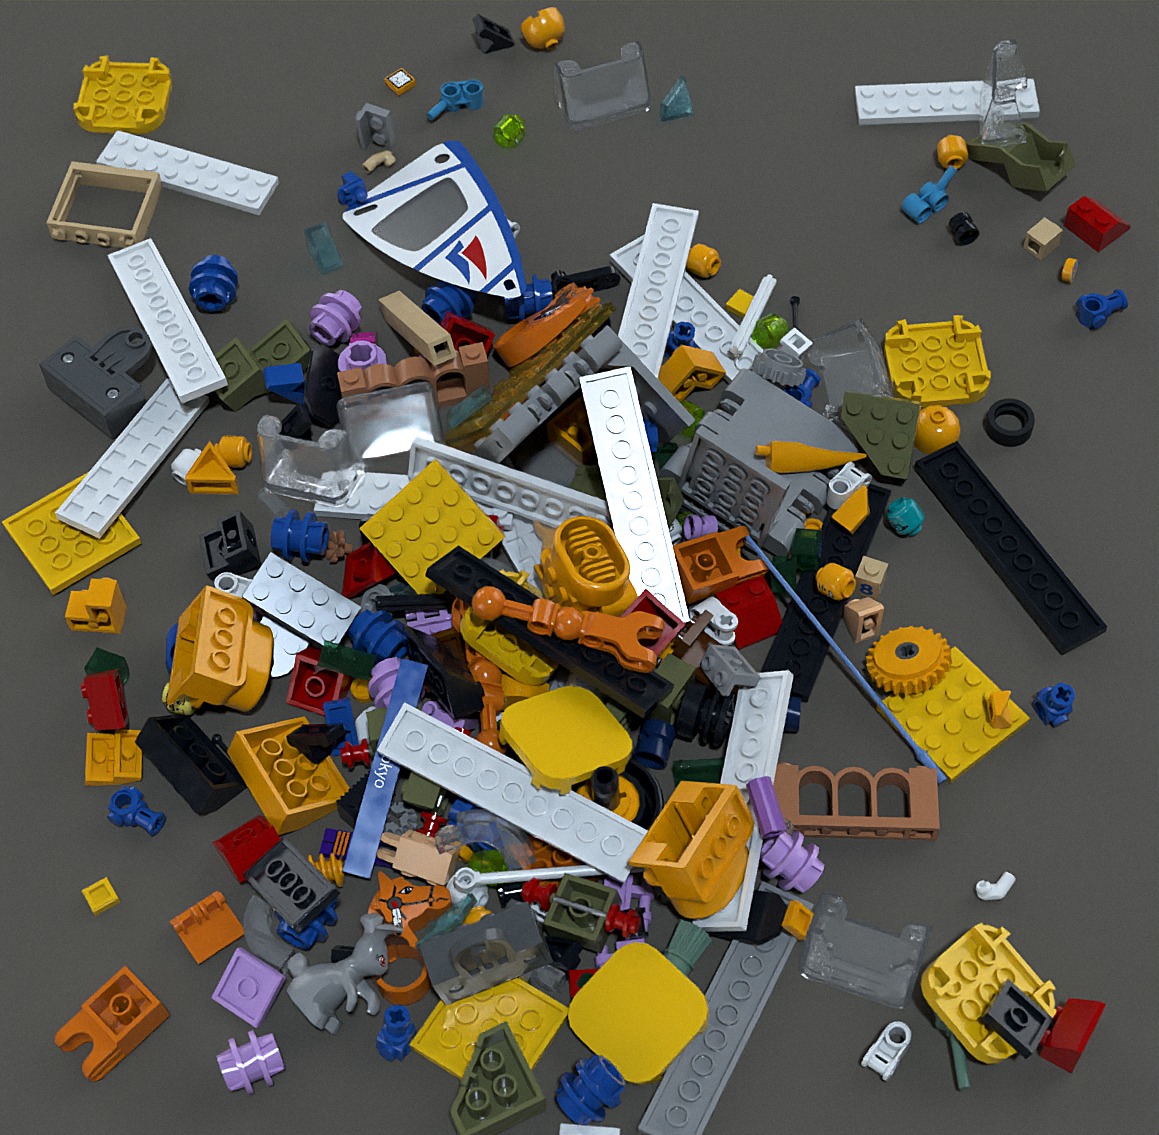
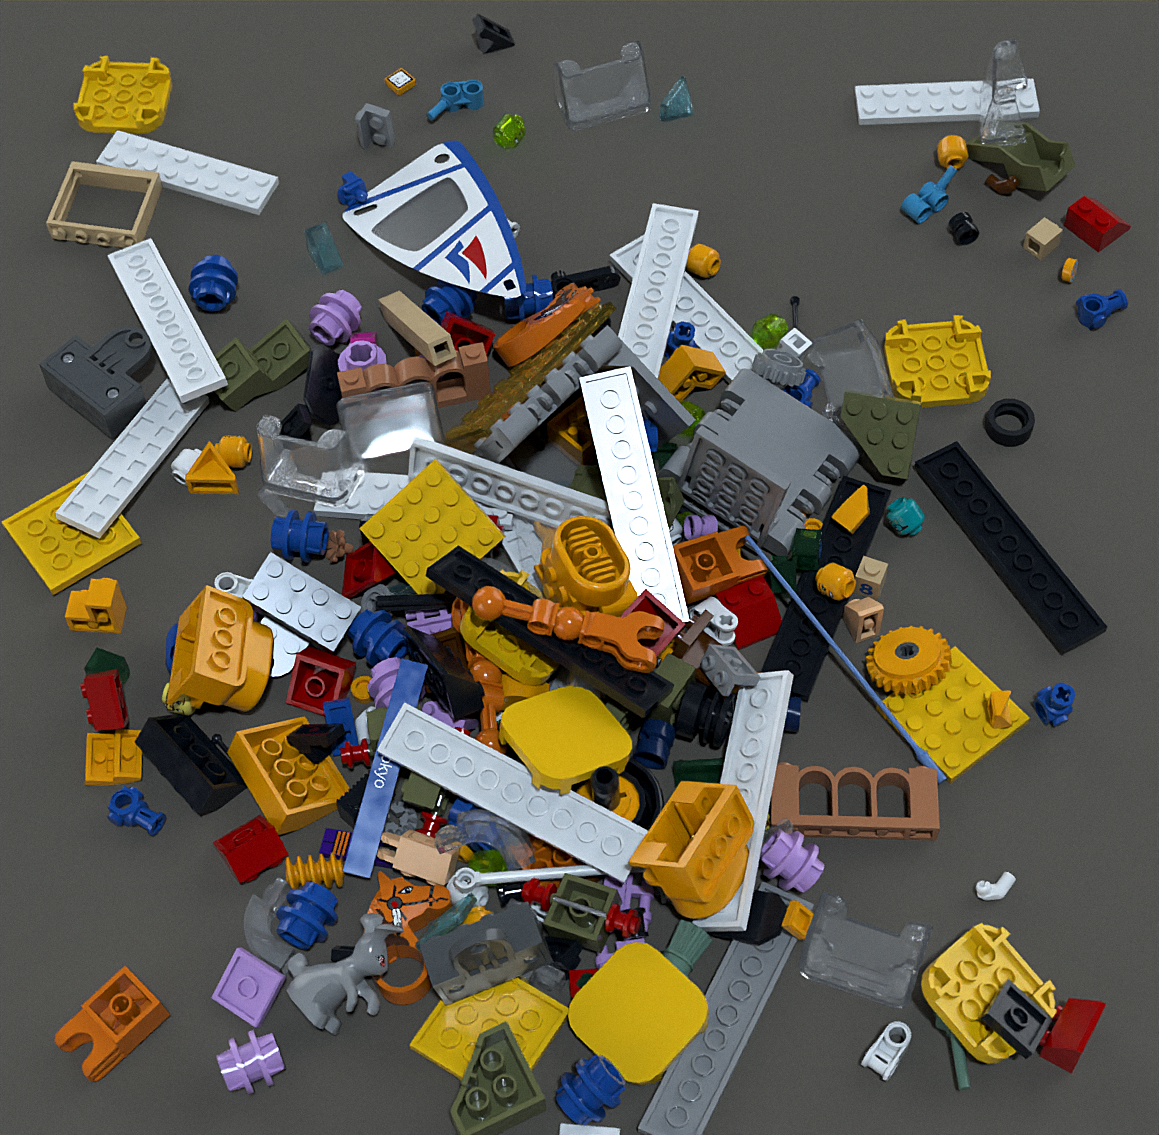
(100, 896): yellow tile -> none
(207, 927): orange hinge -> none
(230, 546): black brick -> none
(286, 381): blue slope -> none
(291, 884): black tile -> none
(346, 660): clear green hinge -> none
(376, 159): tan arm -> none
(396, 1033): blue connector -> none
(469, 405): clear light blue tile -> none
(544, 30): light orange cylinder -> none
(739, 303): yellow tile -> none
(753, 314): white axle -> none
(766, 807): medium lavender axle -> none
(797, 457): light orange piece -> none
(845, 484): white piece -> none
(936, 429): light orange cylinder -> none
(1002, 186): none -> reddish brown arm

